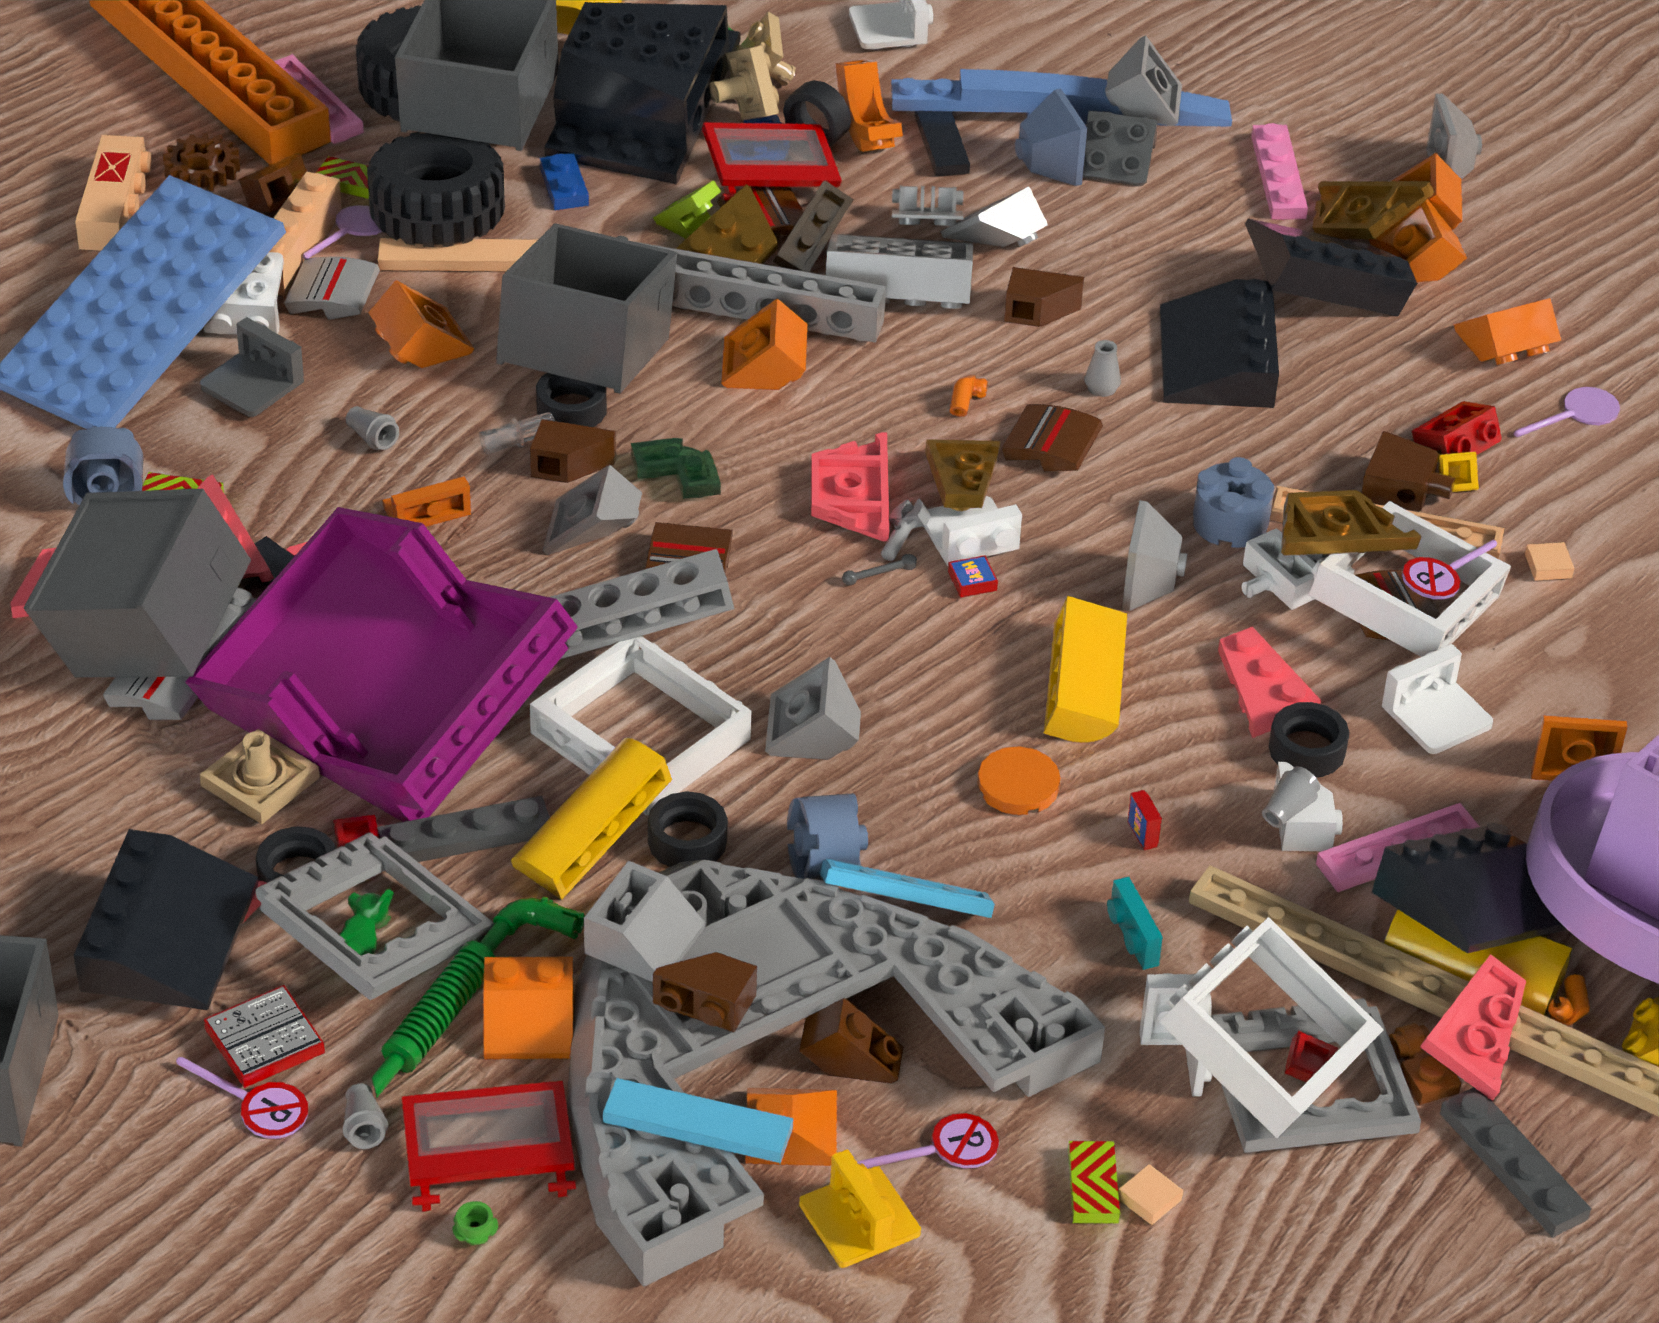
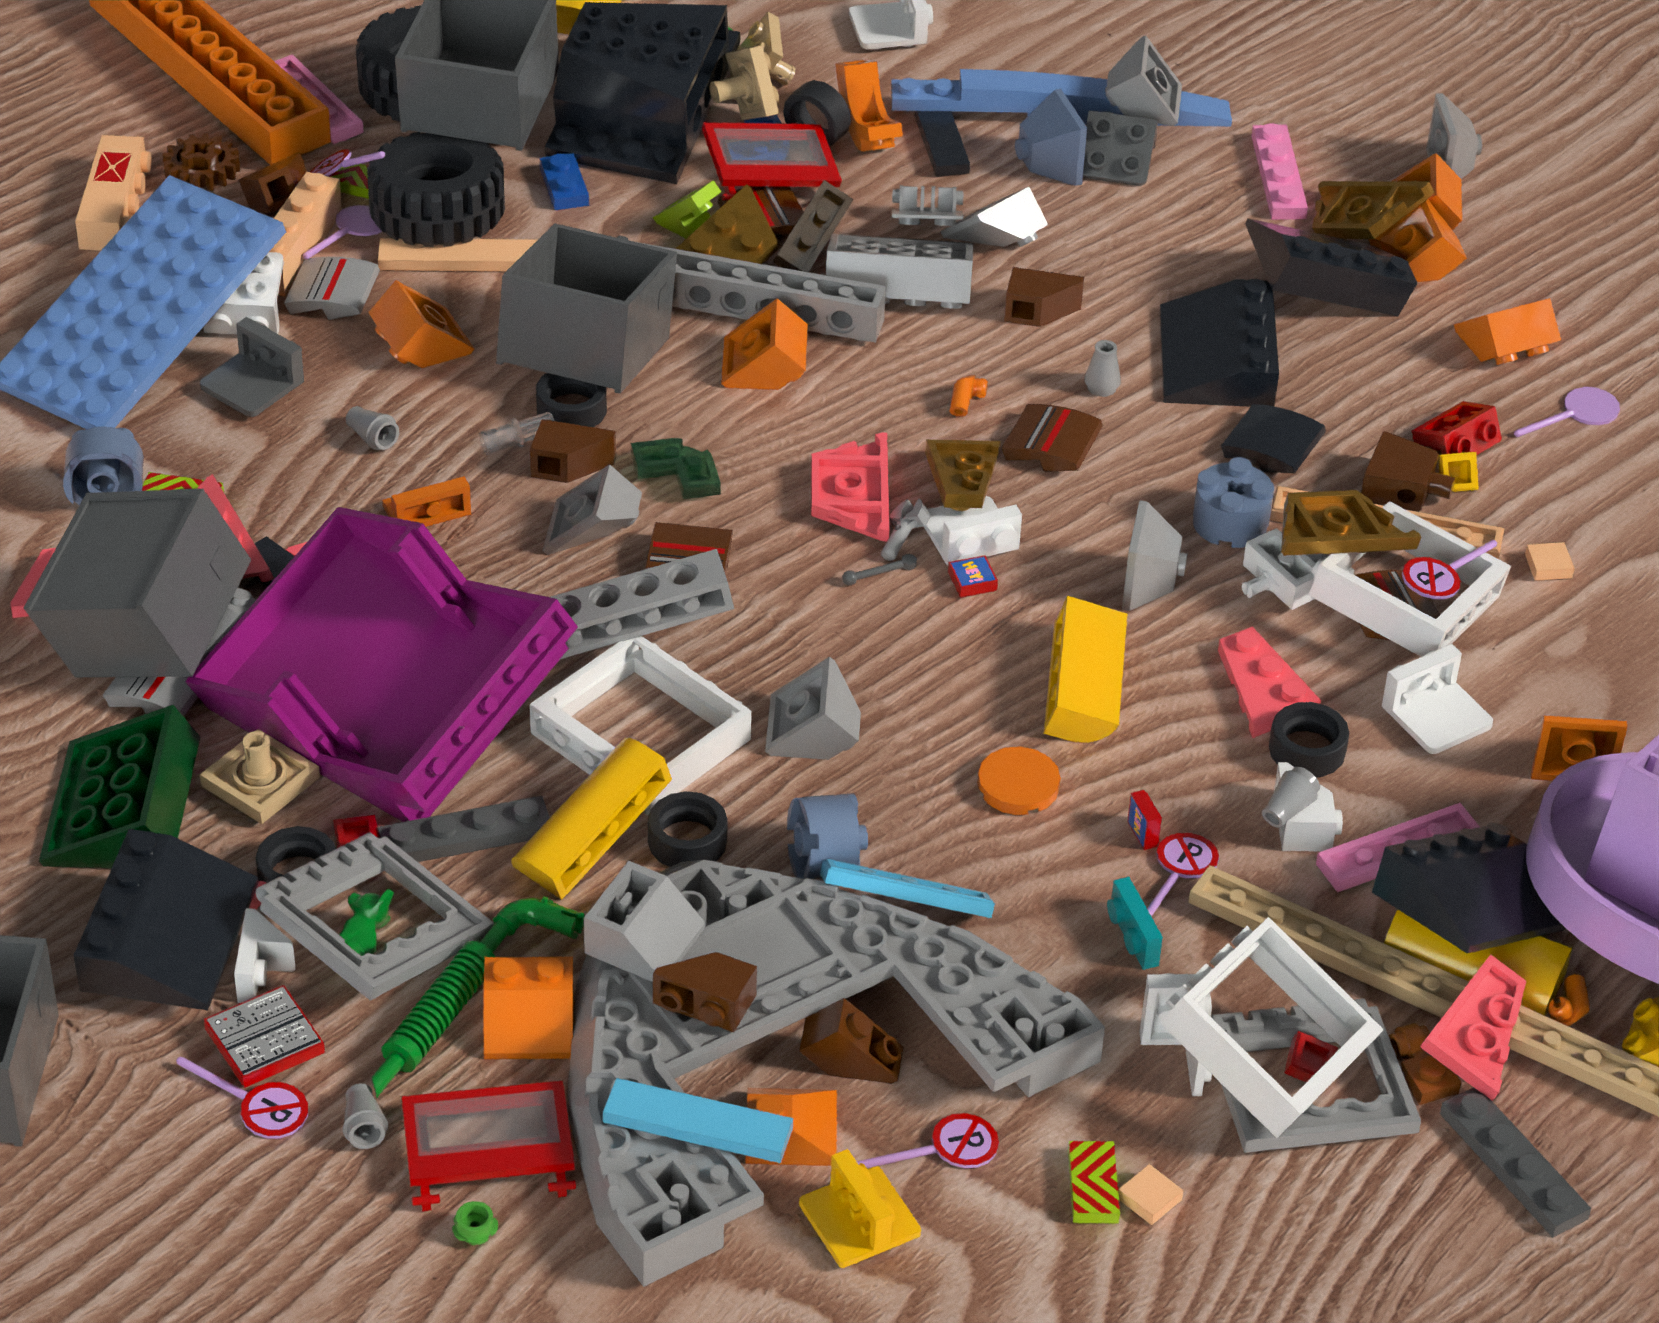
(117, 782): none -> dark green slope
(260, 950): none -> white slope
(342, 159): none -> lavender piece
(1183, 856): none -> piece
(1274, 437): none -> black slope

